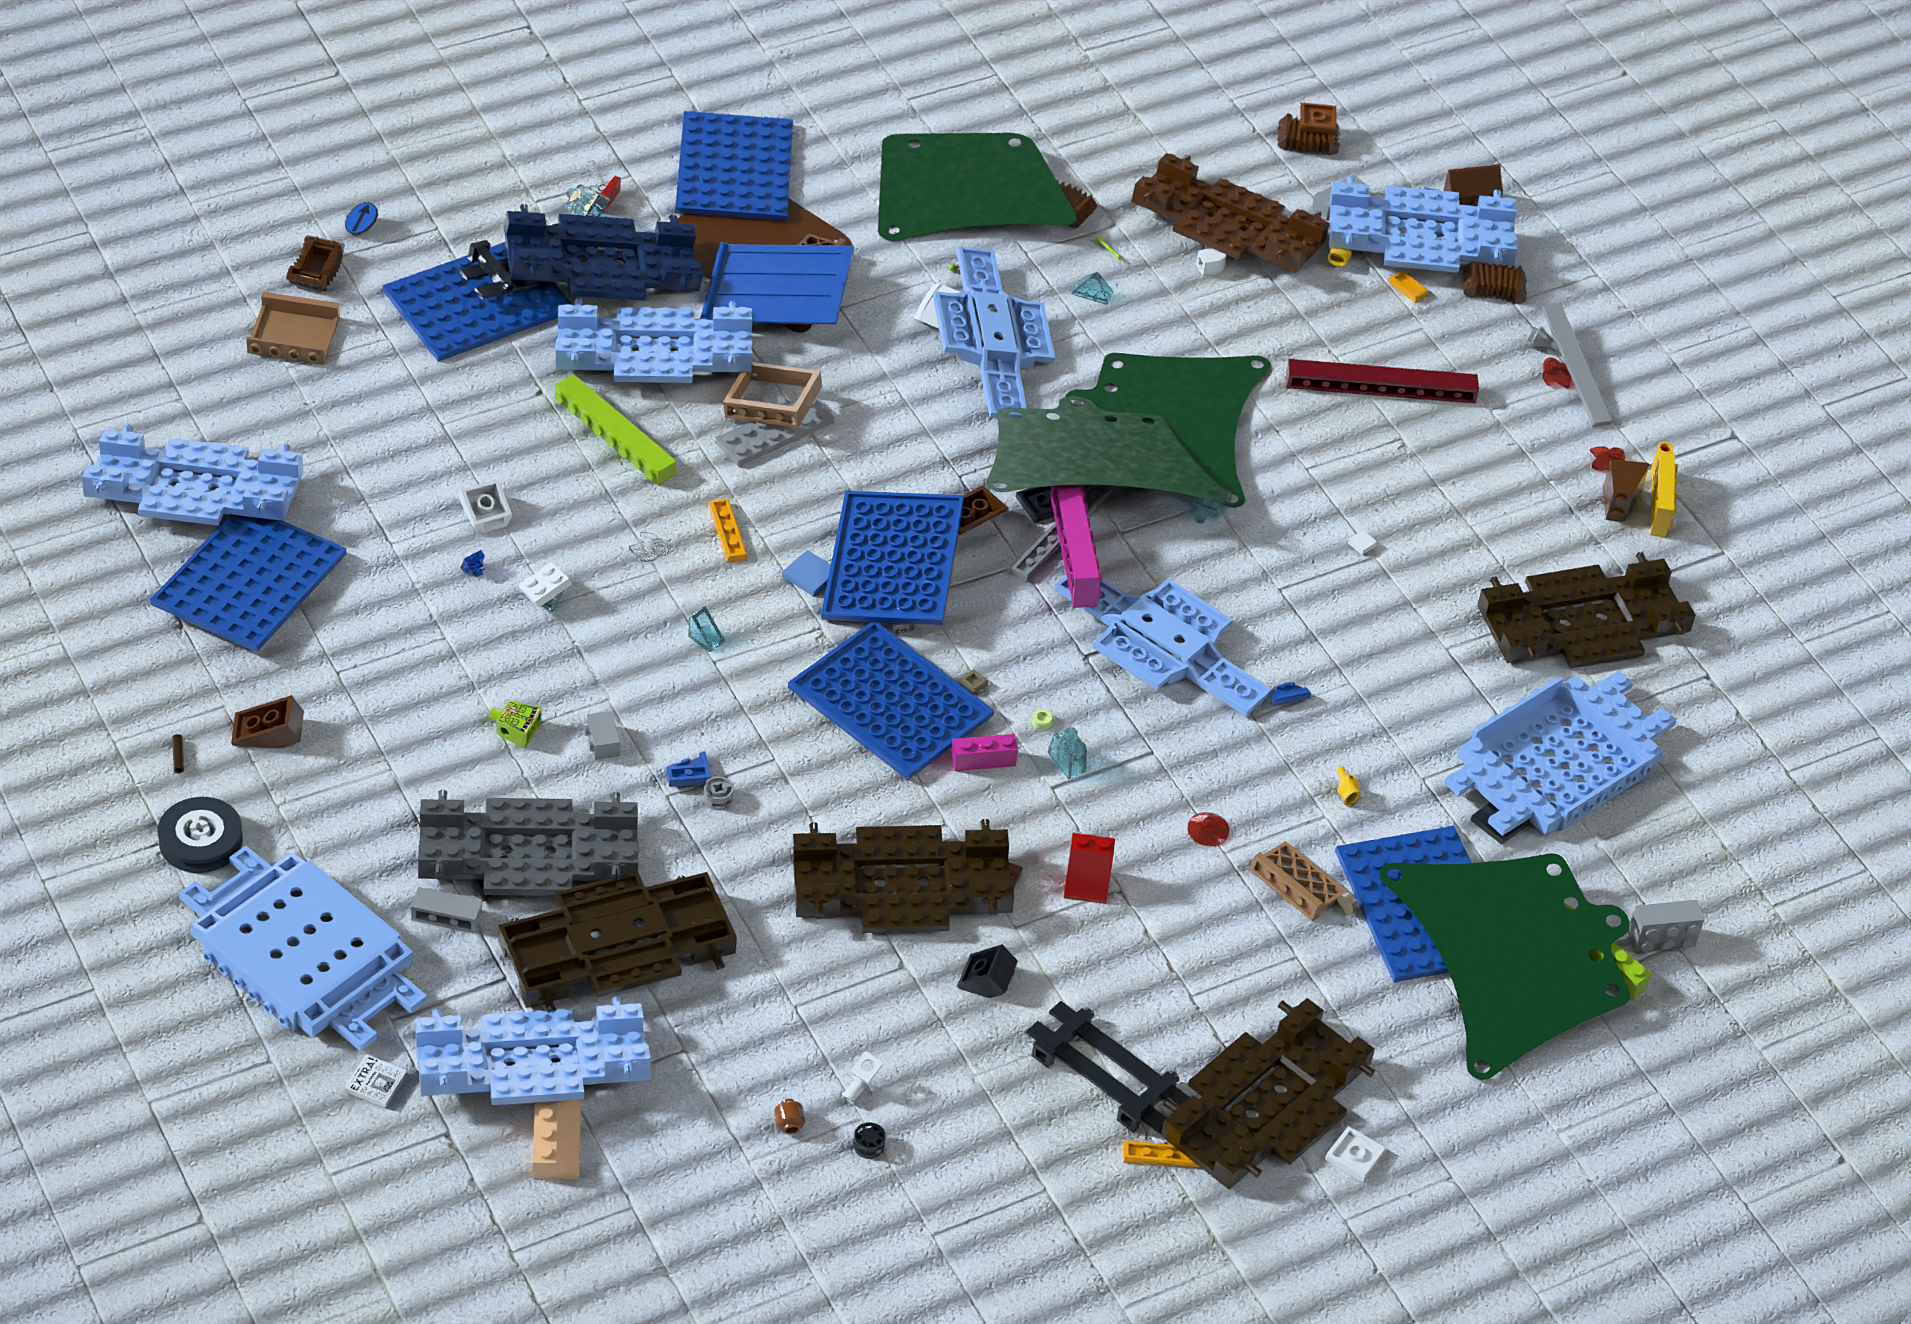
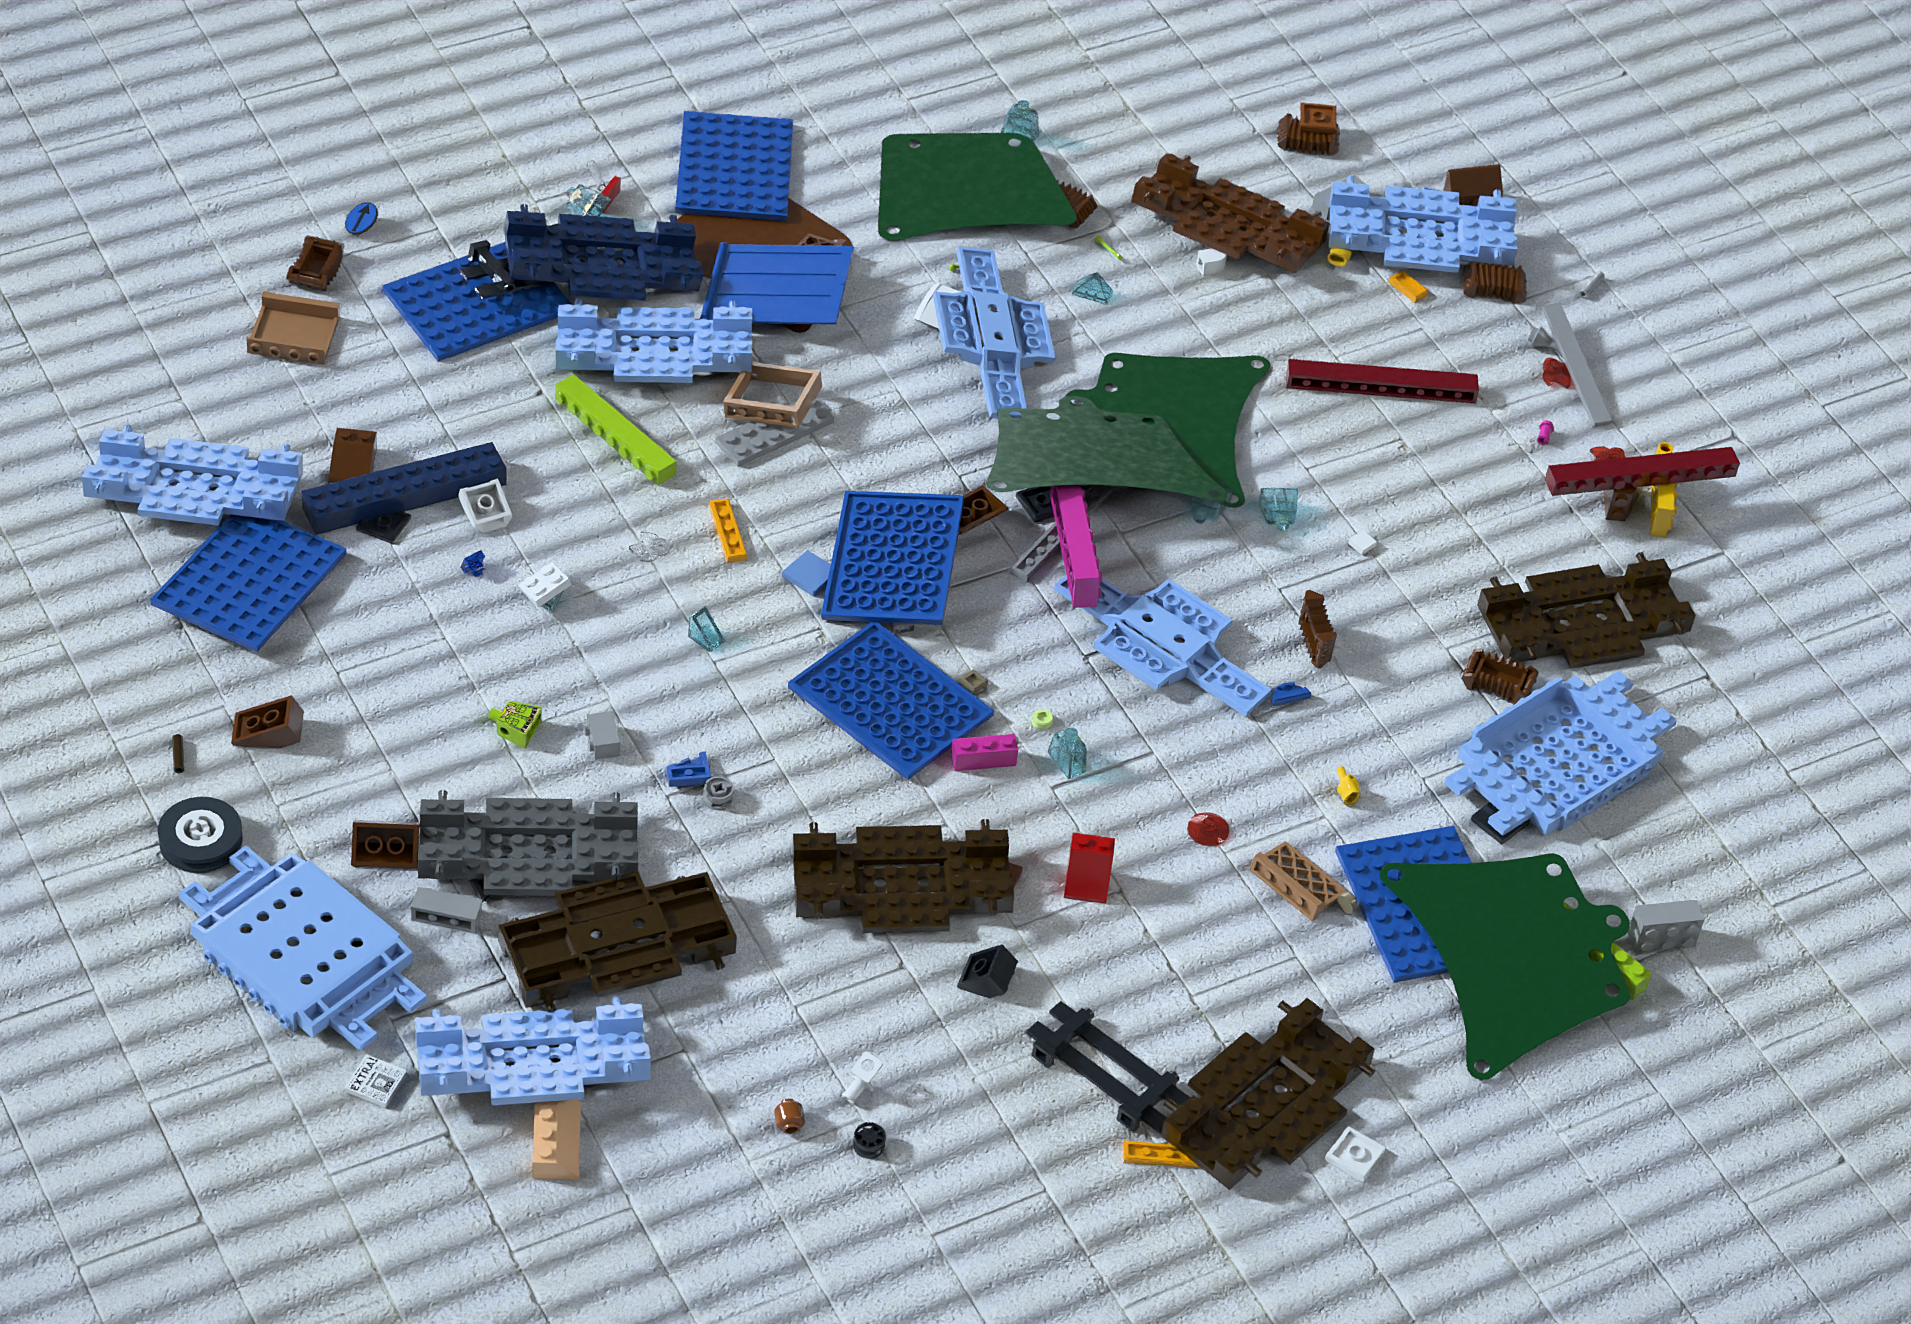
(352, 454): none -> reddish brown slope
(385, 526): none -> black tile
(385, 843): none -> reddish brown slope
(401, 487): none -> dark blue brick
(1022, 120): none -> clear light blue torso
(1279, 506): none -> clear light blue torso
(1317, 629): none -> reddish brown piece
(1499, 676): none -> reddish brown piece
(1546, 429): none -> dark pink pin
(1592, 284): none -> light grey piece
(1642, 471): none -> dark red brick

